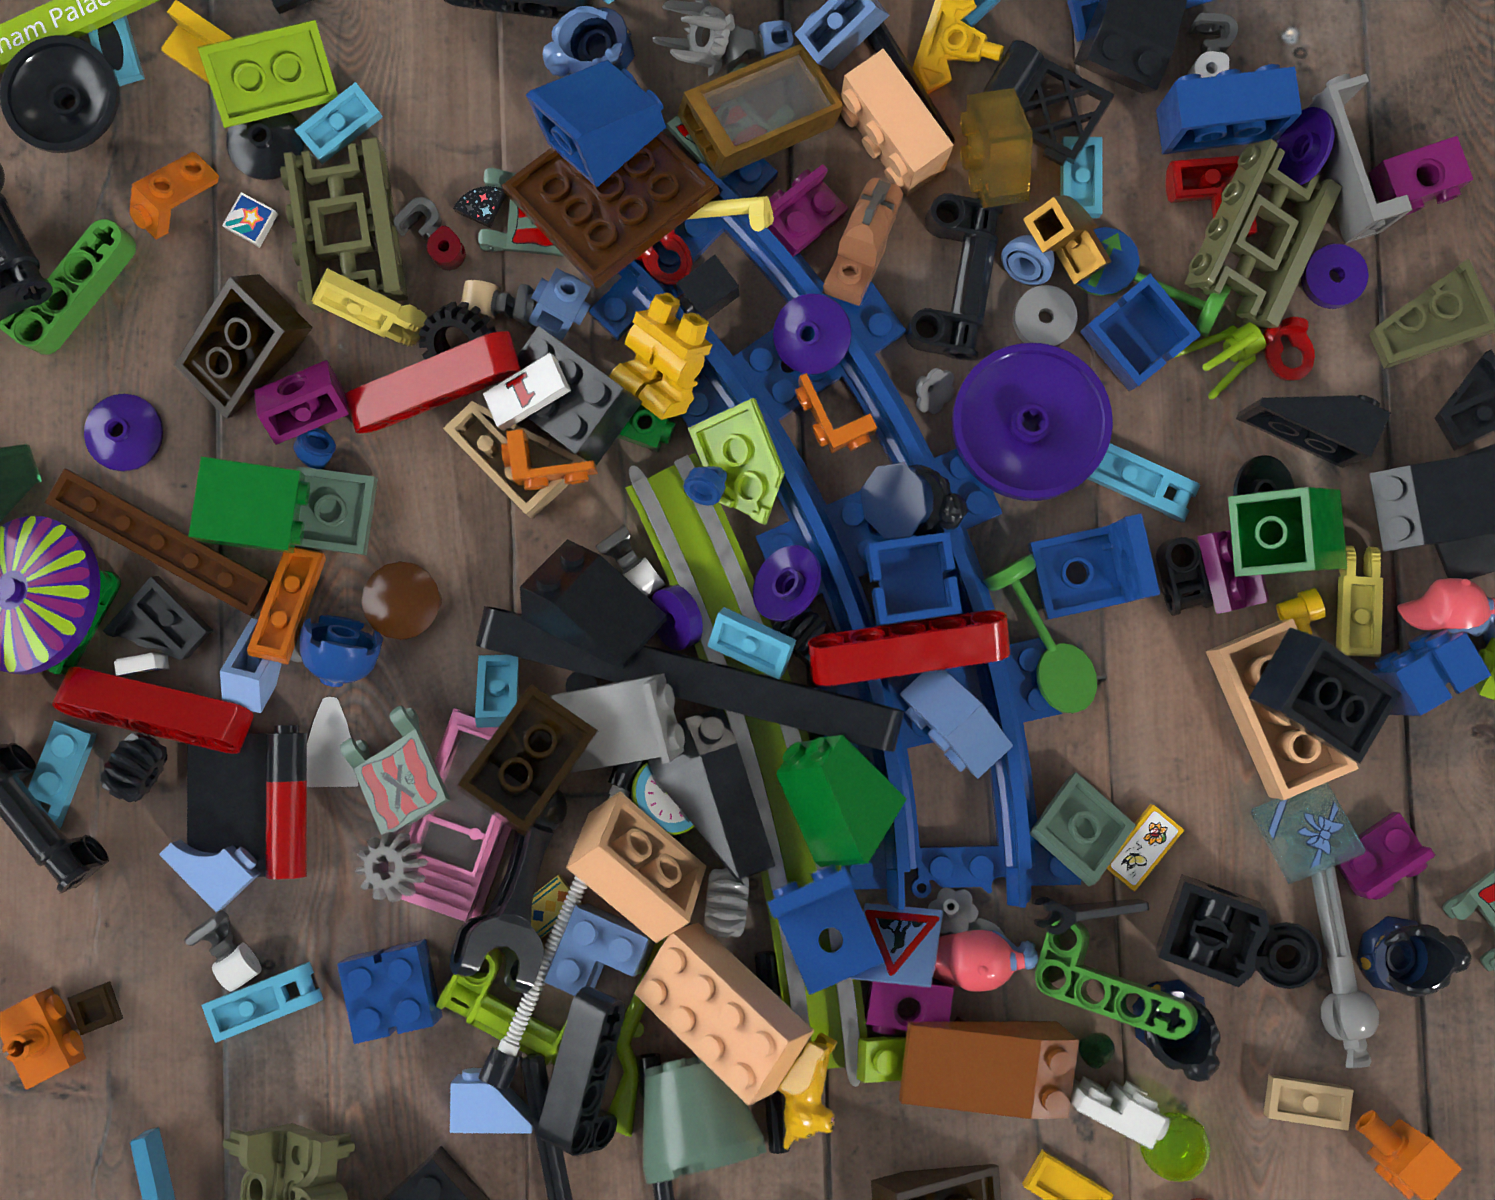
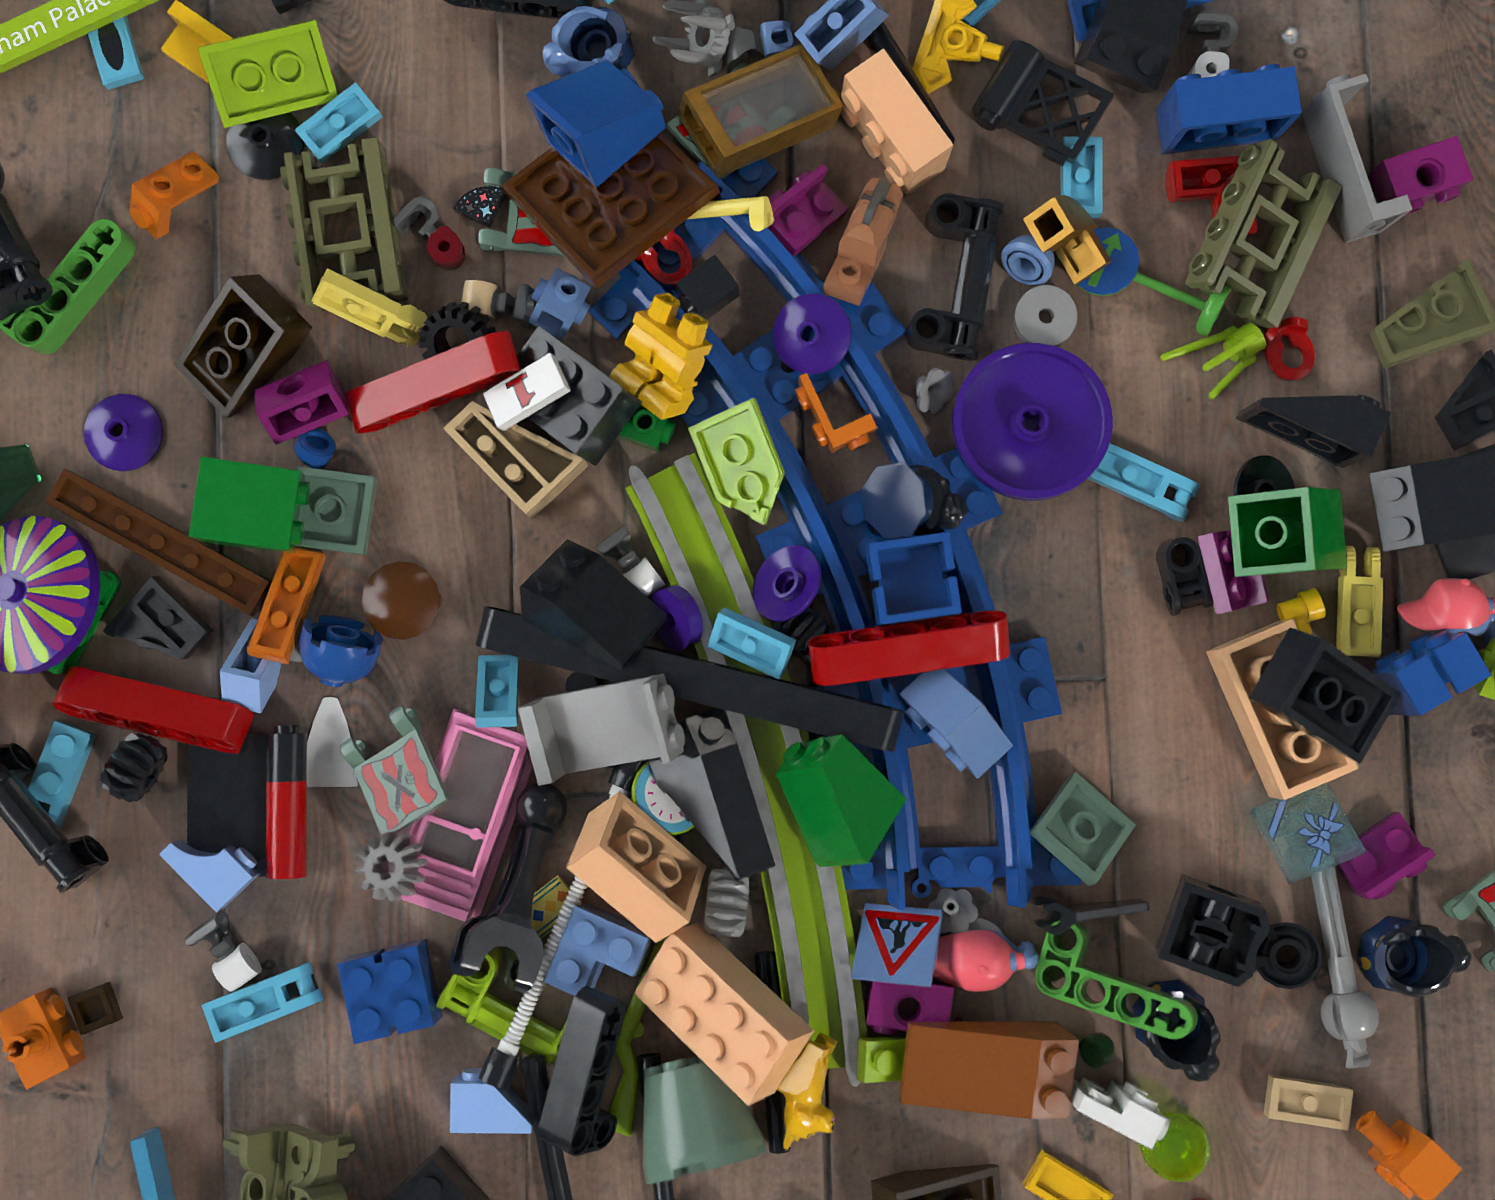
(42, 83): black dish -> none
(141, 664): white tile -> none
(250, 219): tile -> none
(517, 456): orange bracket -> none
(527, 760): dark brown slope -> none
(705, 484): blue tile -> none
(818, 906): blue bracket -> none
(997, 148): clear yellow brick -> none
(1063, 670): bright green piece -> none
(1115, 564): blue bracket -> none
(1138, 331): blue piece -> none
(1144, 847): tile -> none
(1306, 144): dark purple dish -> none
(1351, 271): dark purple piece -> none

